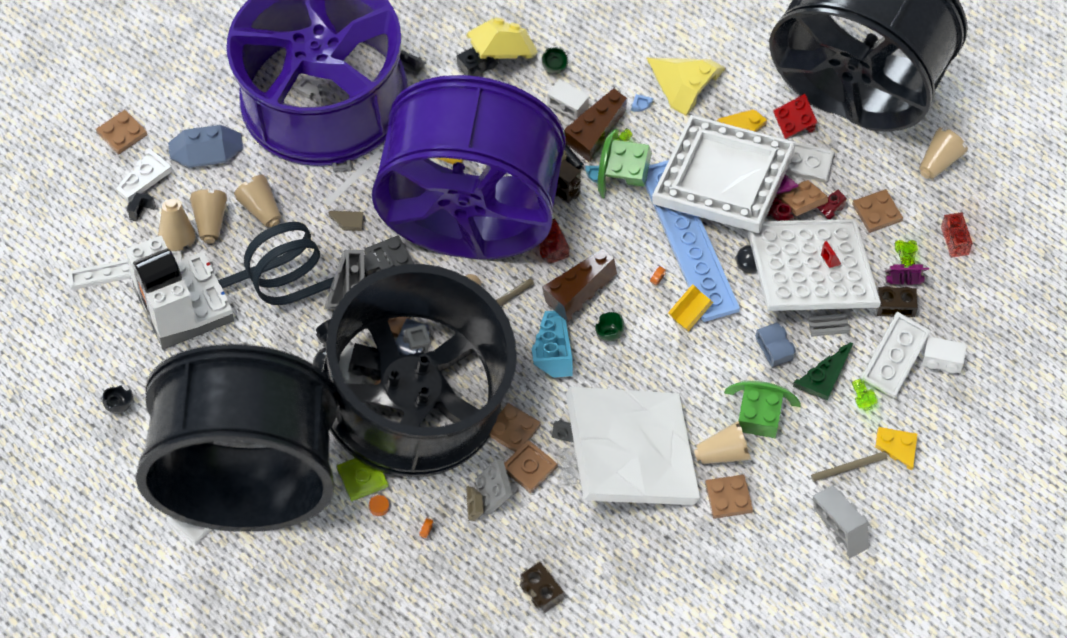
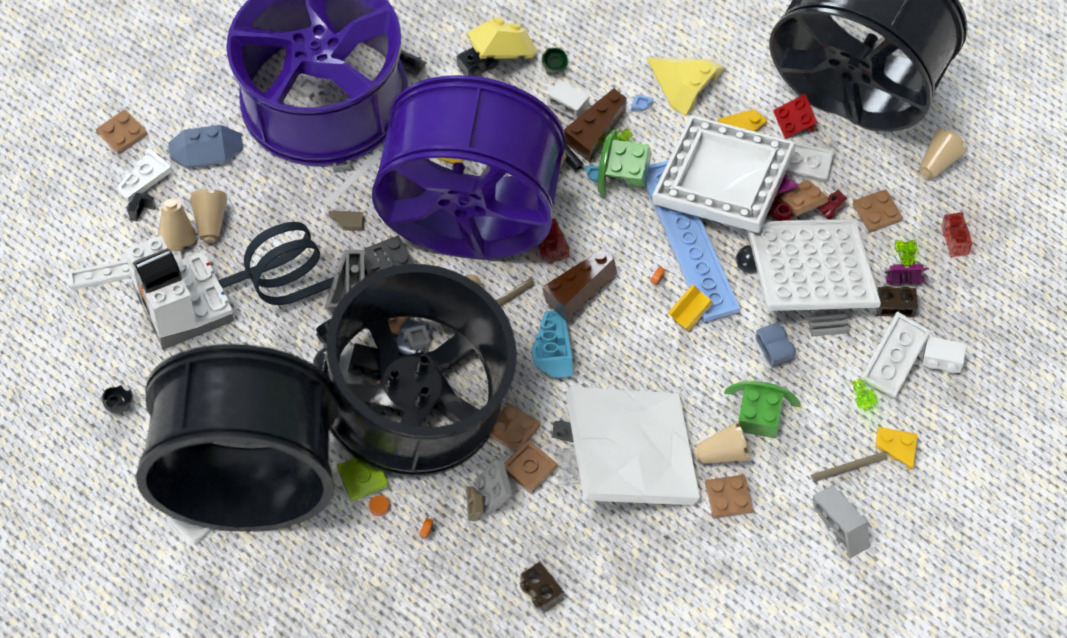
(259, 200): tan cone -> none
(568, 182): dark brown brick -> none
(610, 326): dark green hair -> none
(824, 376): dark green wing -> none
(829, 255): red slope -> none

